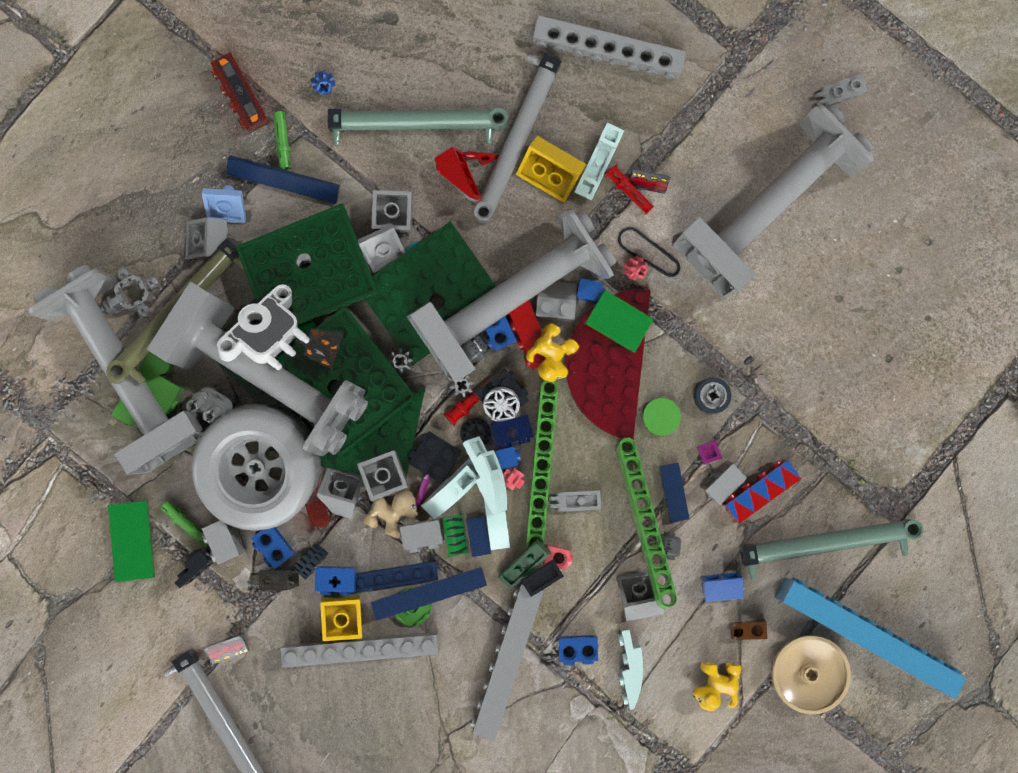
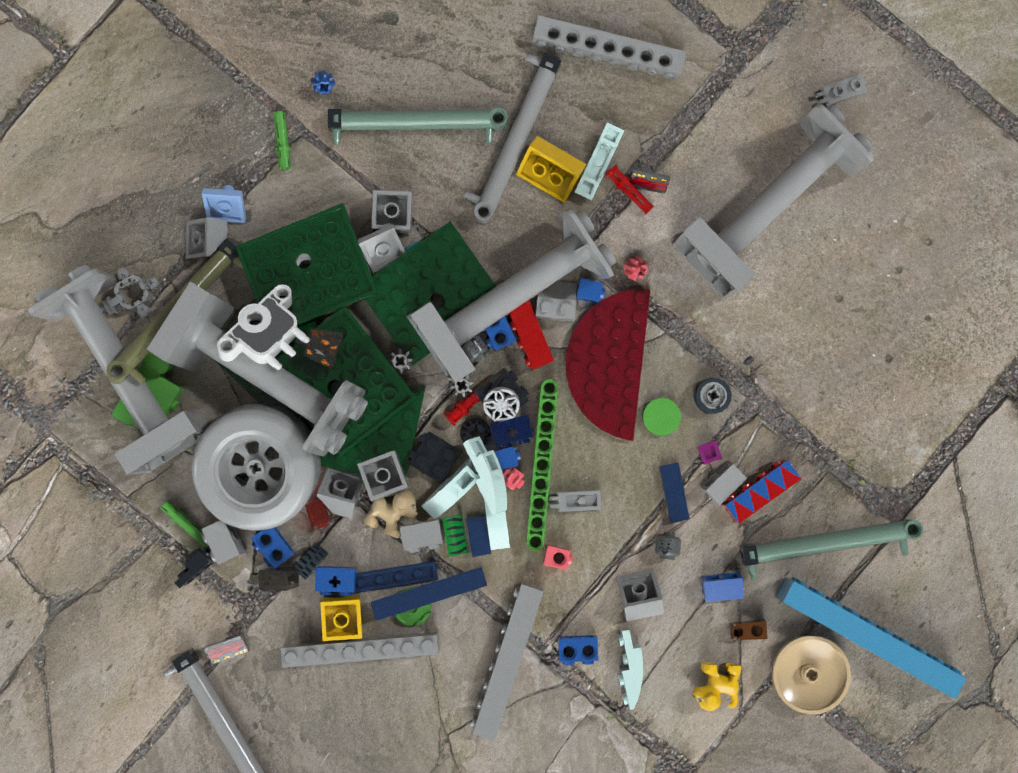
(131, 541): green tile -> none
(211, 402): light grey pin -> none
(240, 93): brick -> none
(283, 179): dark blue tile -> none
(421, 491): magenta hand -> none
(454, 168): red slope -> none
(479, 156): red hand -> none
(524, 564): dark green tile -> none
(542, 578): black tile -> none
(552, 367): yellow animal -> none
(619, 321): green tile -> none
(644, 532): bright green beam -> none
(650, 241): black piece -> none

